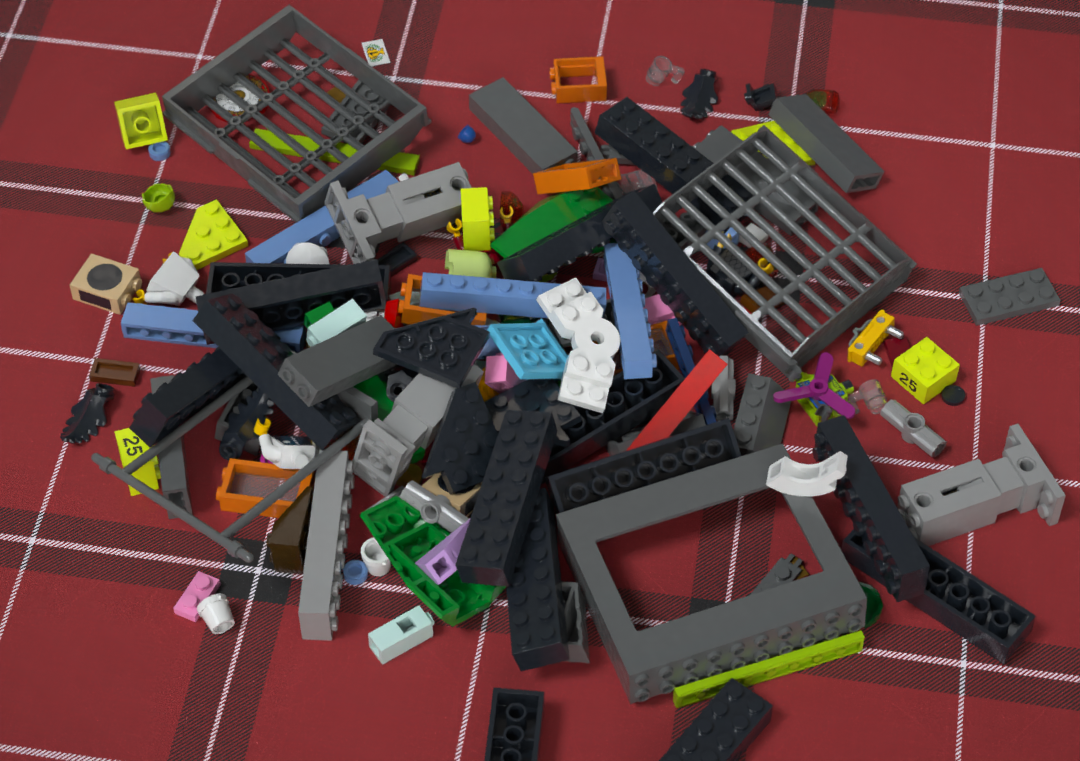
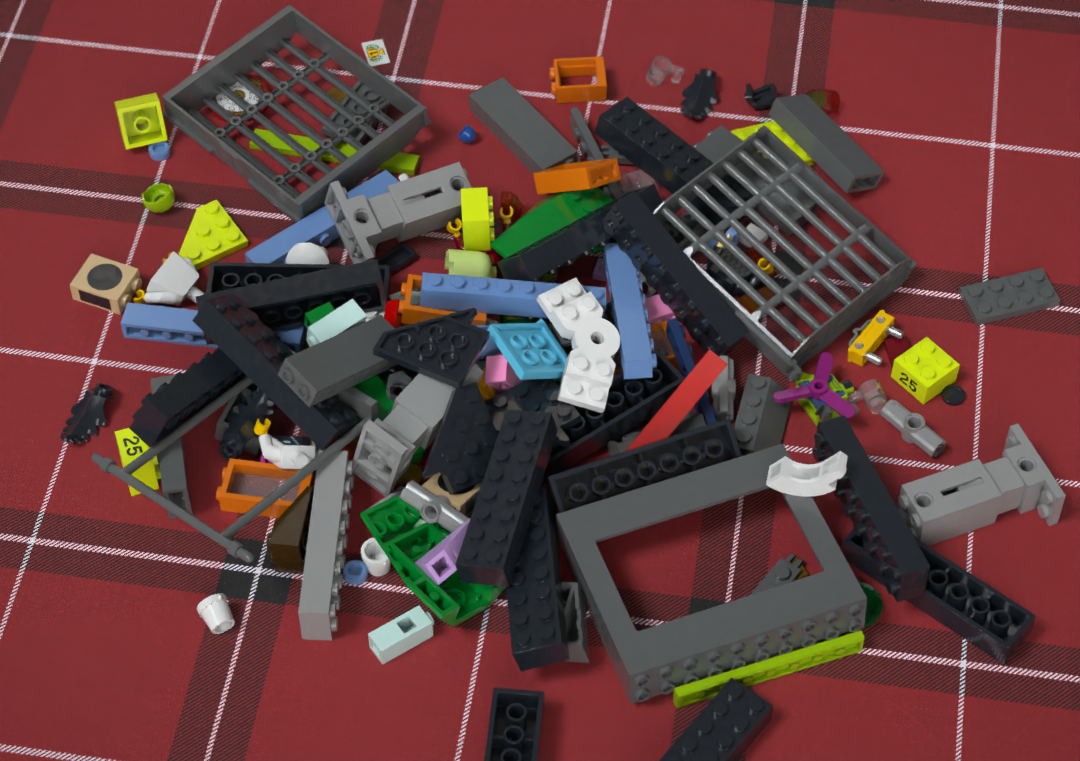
(114, 372): reddish brown tile -> none
(199, 589): bright pink plate -> none

